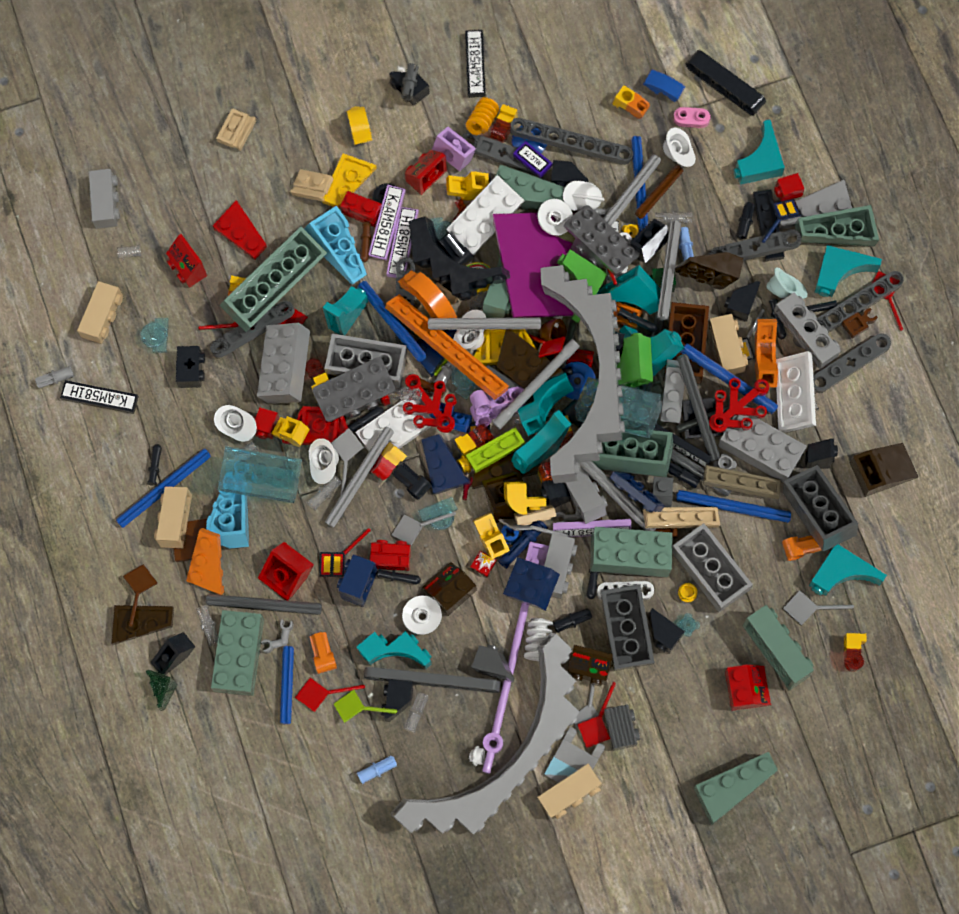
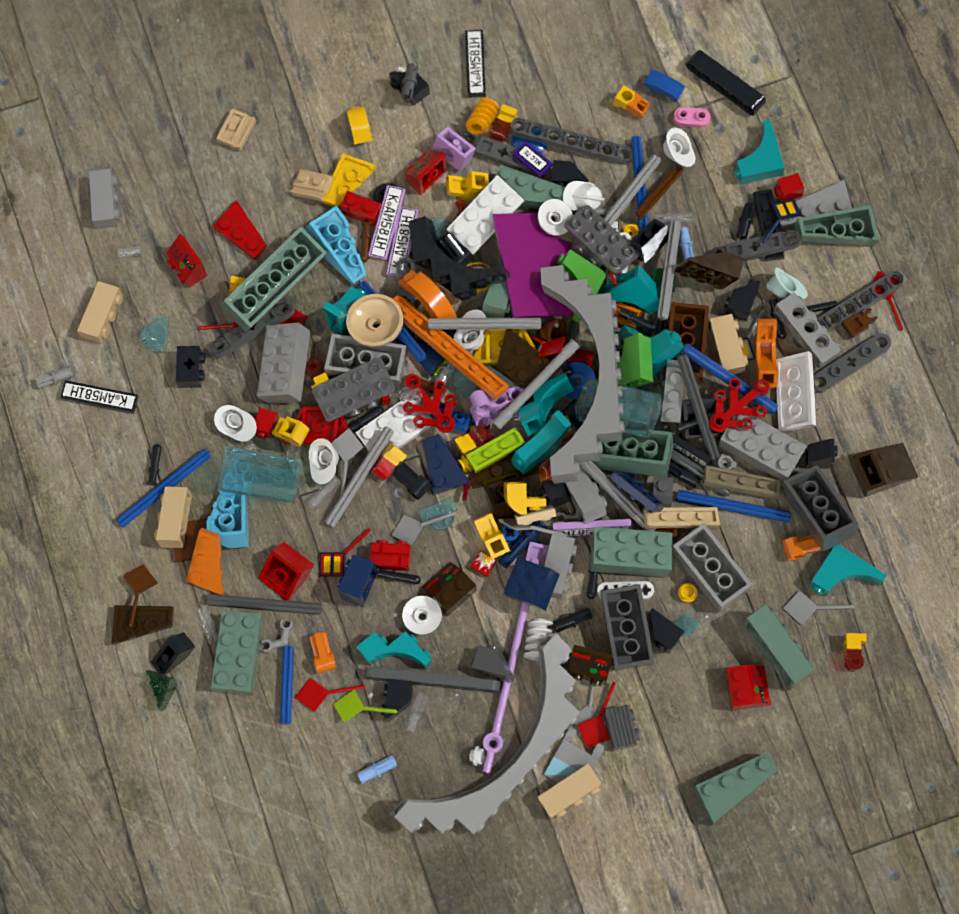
(370, 311): none -> tan dish
(840, 264): teal arch -> none

